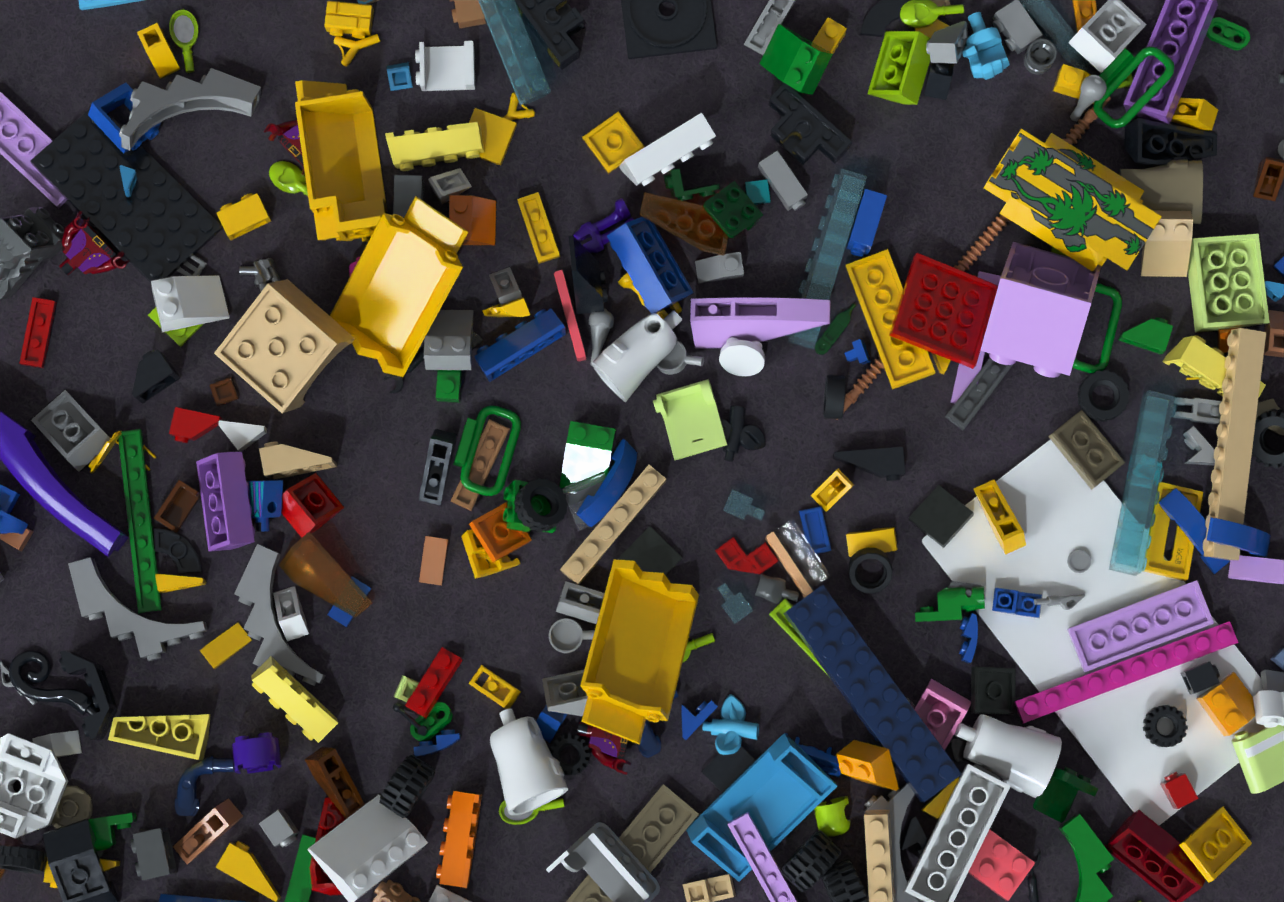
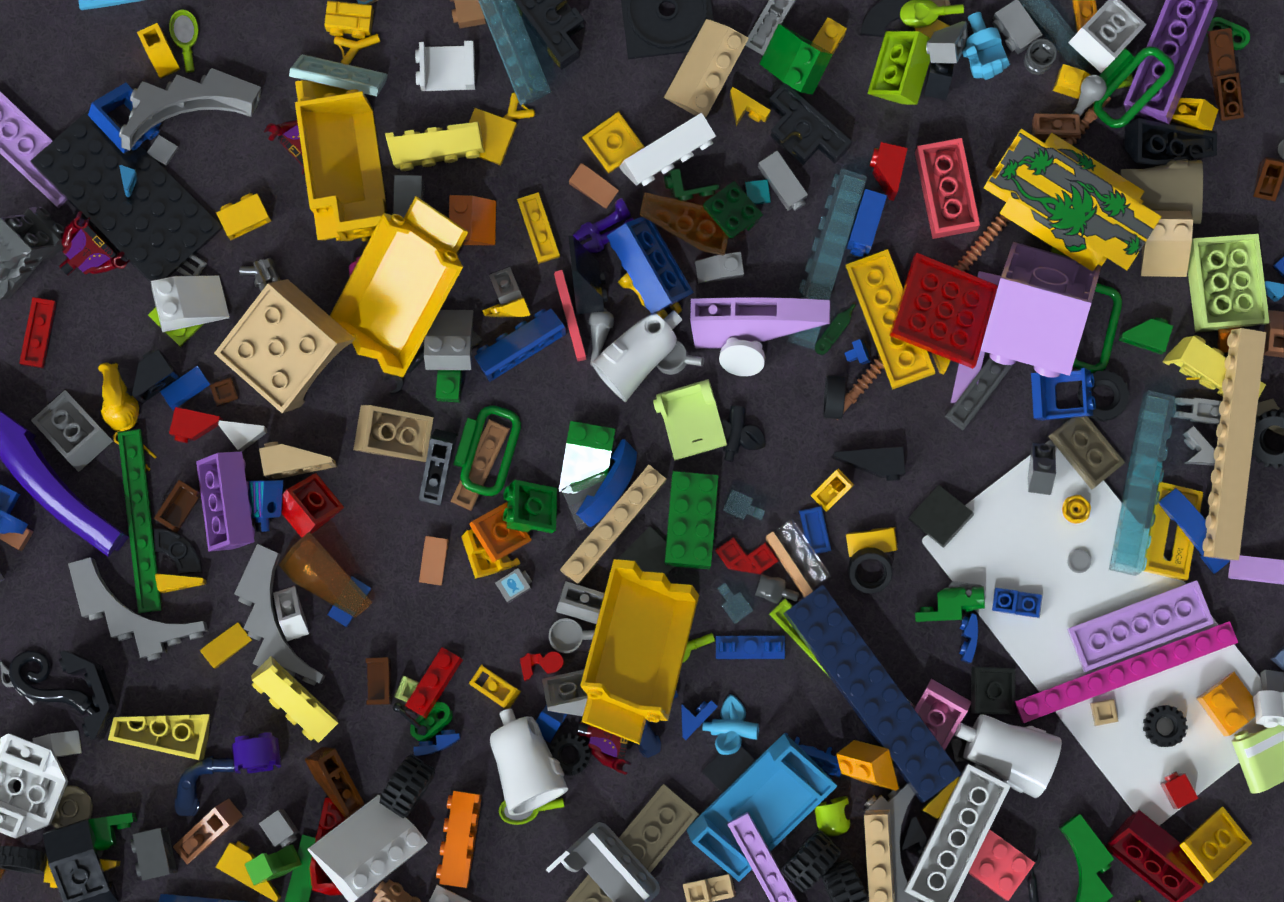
(104, 452): yellow piece -> none
(118, 407): none -> yellow hair
(162, 150): none -> light grey tile
(185, 388): none -> blue tile
(273, 866): none -> bright green panel
(288, 177): lime piece -> none
(338, 75): none -> light aqua tile
(379, 681): none -> reddish brown panel
(393, 433): none -> tan slope
(399, 76): dark azure slope -> none
(449, 184): white slope -> none
(514, 585): none -> brick
(529, 516): black tyre -> none
(550, 663): none -> red leg
(593, 186): none -> nougat slope
(691, 520): none -> green brick
(706, 68): none -> tan slope
(743, 103): none -> yellow slope
(750, 647): none -> blue plate
(888, 167): none -> red slope
(947, 188): none -> coral brick
(1000, 517): yellow slope -> none
(1042, 469): none -> dark grey slope
(1045, 395): none -> blue window
(1059, 124): none -> nougat slope
(1061, 792): dark green bracket -> none
(1062, 600): light grey hand -> none
(1083, 509): none -> yellow plate
(1104, 712): none -> tan tile
(1200, 677): black brick -> none
(1223, 74): none -> reddish brown slope
(1239, 536): blue slope -> none

